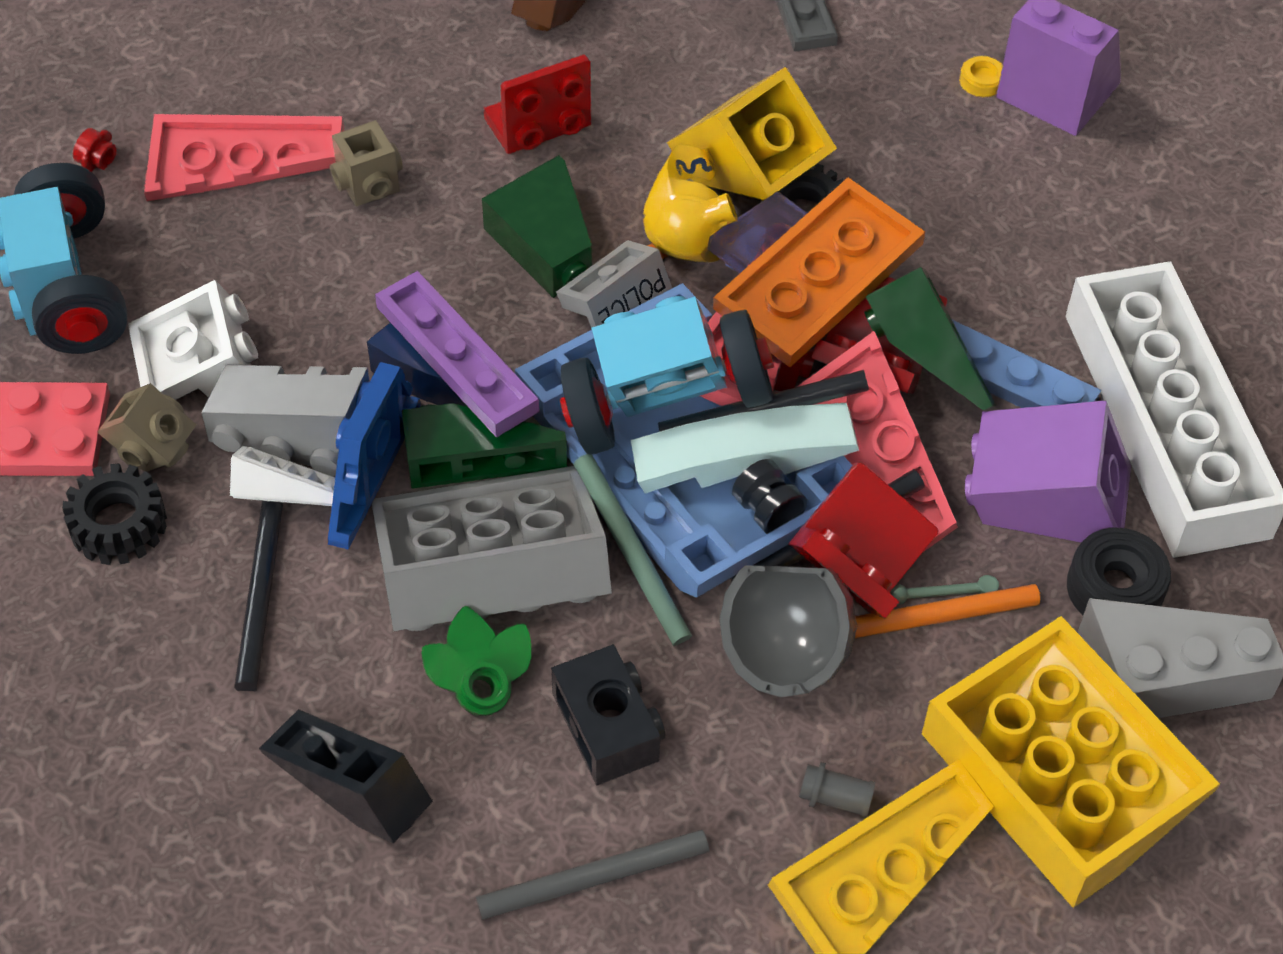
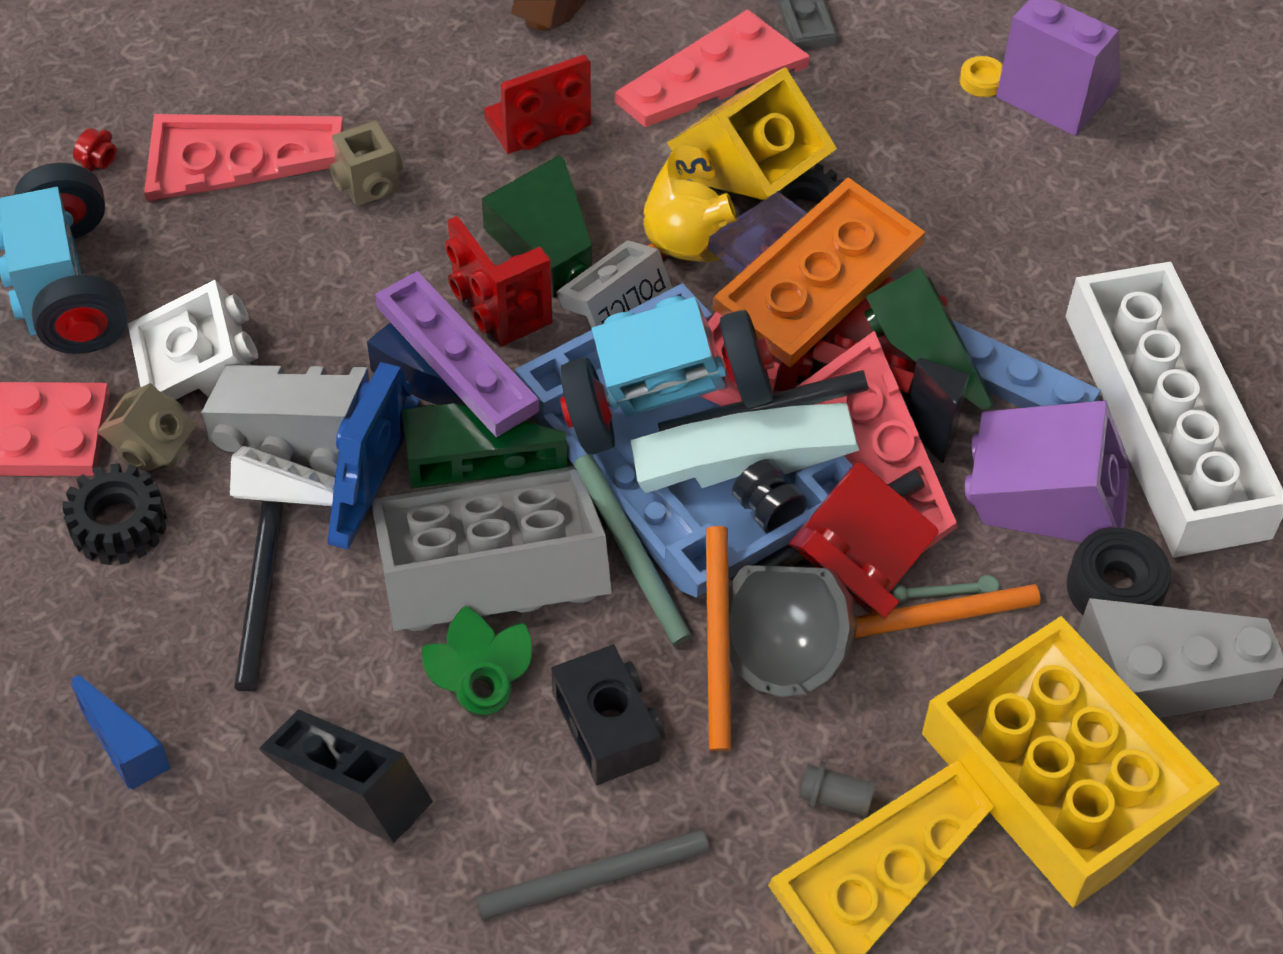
(128, 744): none -> blue slope
(504, 298): none -> red bracket
(712, 67): none -> coral wing
(718, 639): none -> orange bar
(937, 404): none -> black slope

